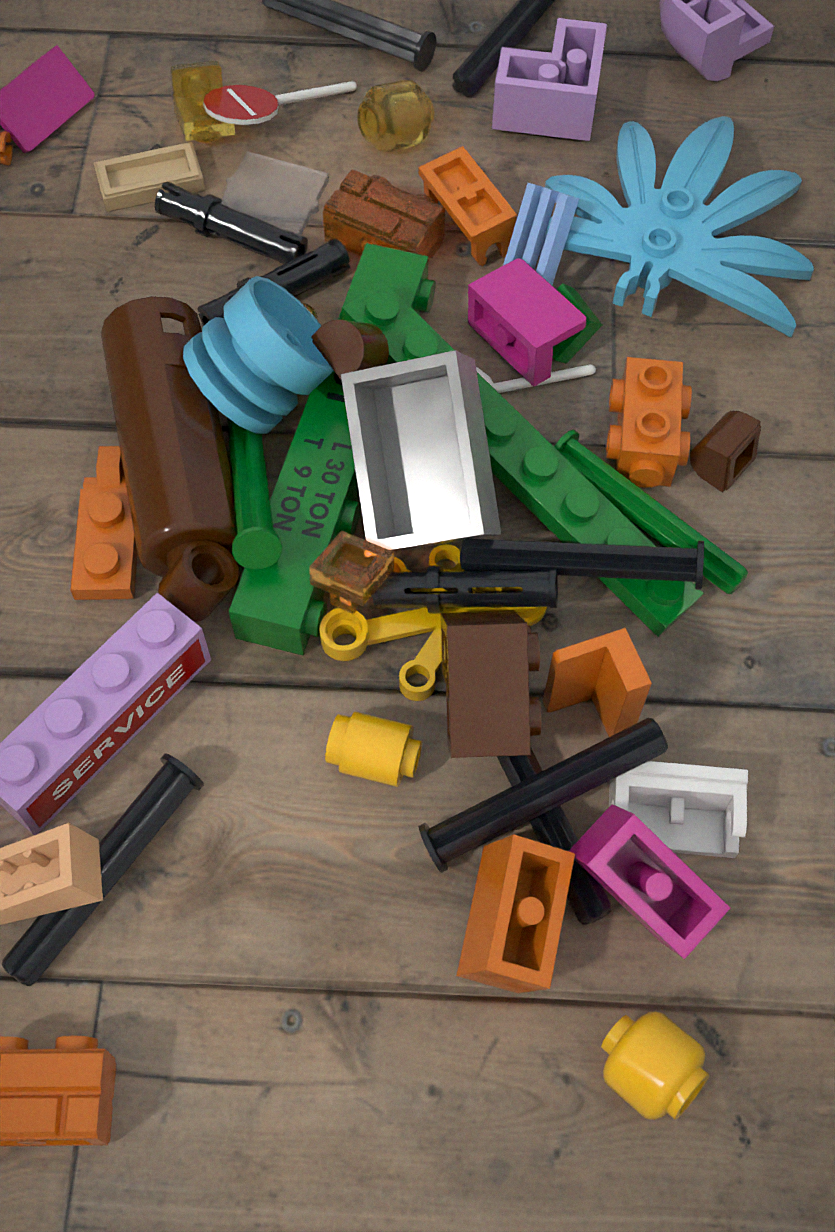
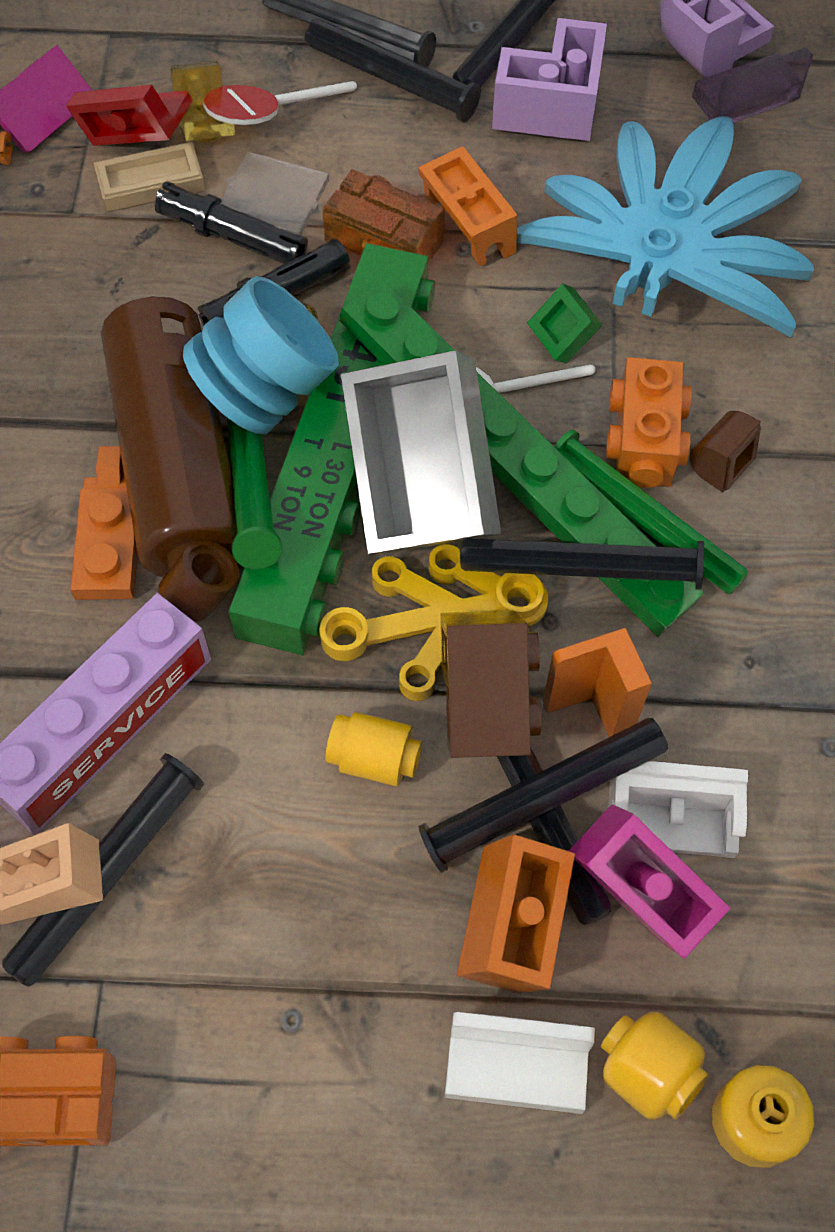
(128, 114): none -> red panel
(351, 345): reddish brown brick -> none
(351, 570): clear orange tile -> none
(394, 69): none -> black axle
(395, 115): clear yellow head -> none
(518, 1062): none -> white panel
(522, 317): dark pink panel -> none
(529, 232): light blue tile -> none
(538, 587): black pin -> none
(743, 1128): none -> yellow head
(754, 86): none -> clear purple panel

